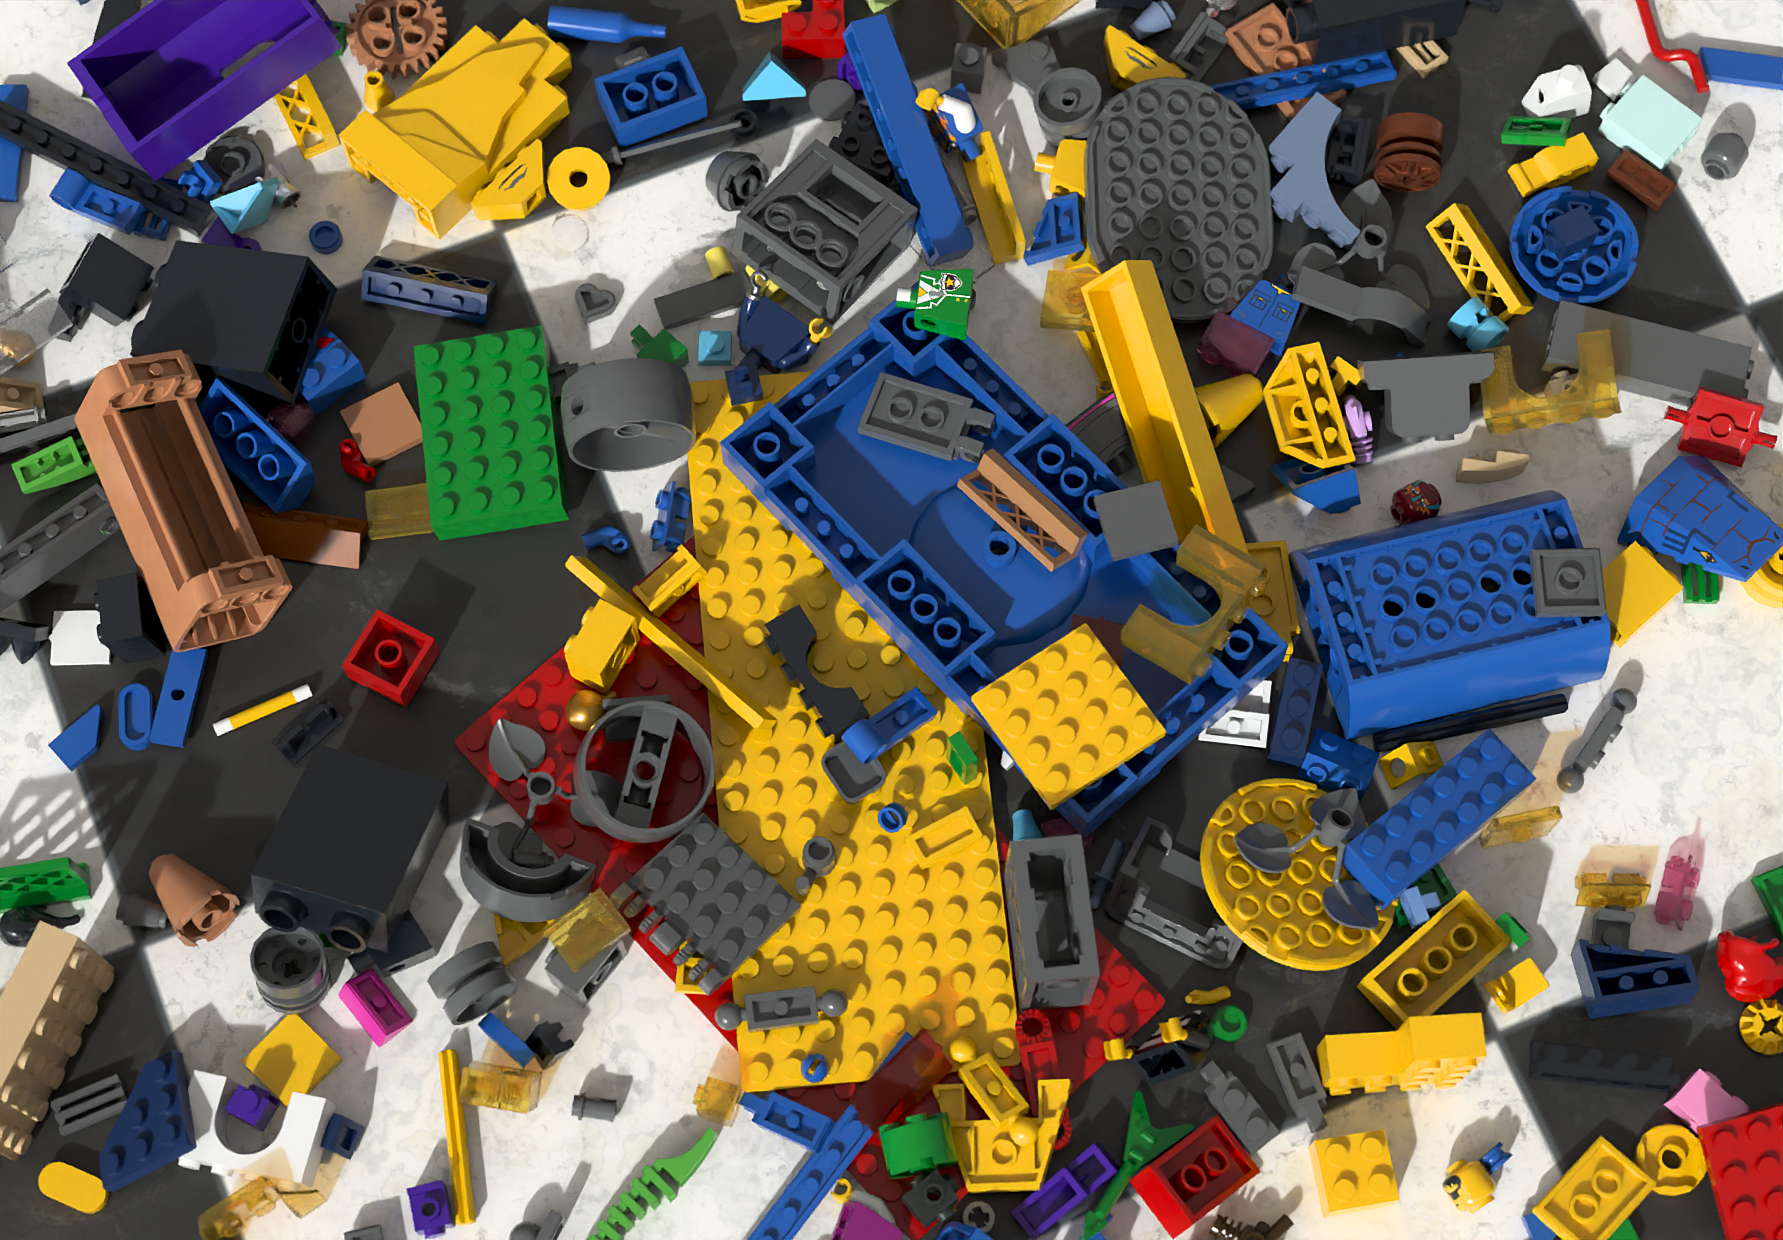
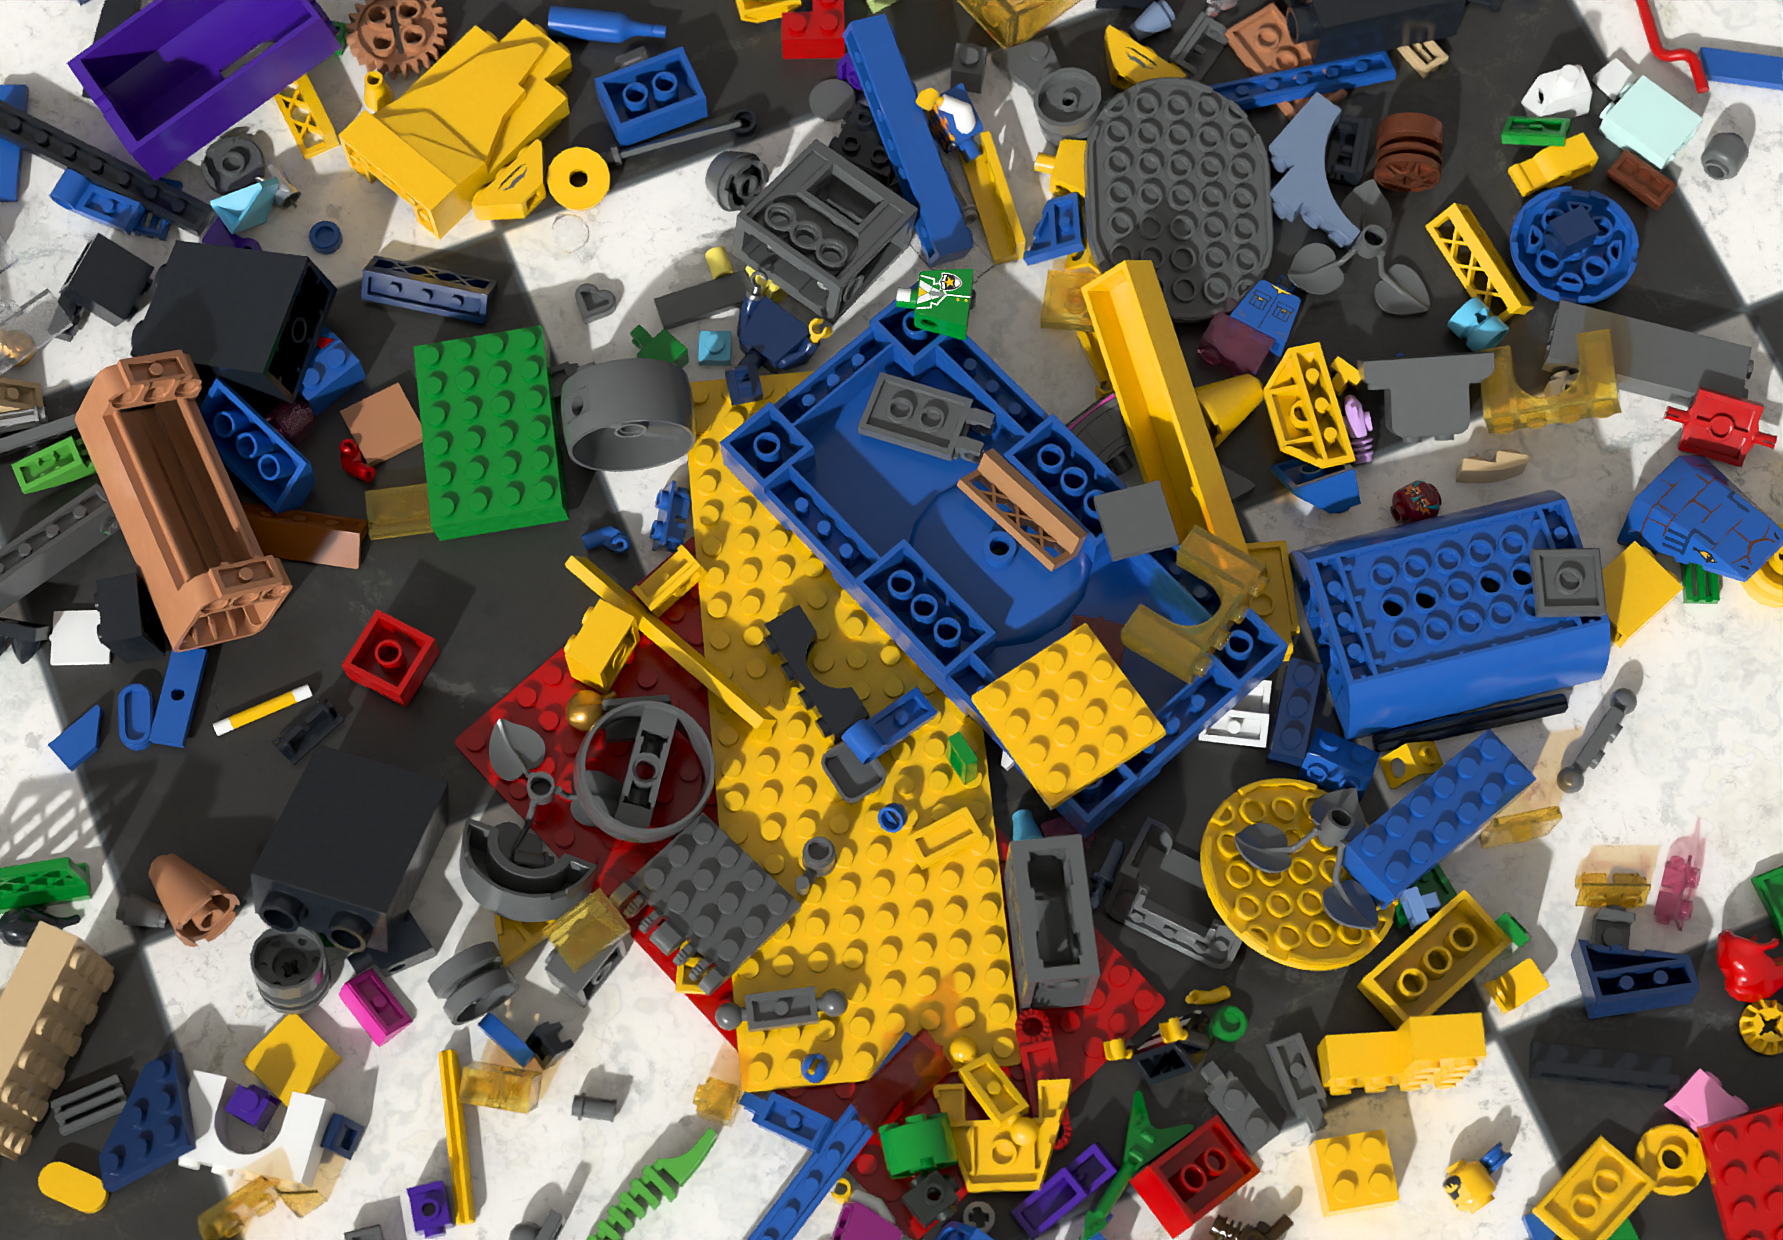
(201, 181): blue tile -> none
(772, 81): medium azure slope -> none
(1361, 303): dark grey piece -> none

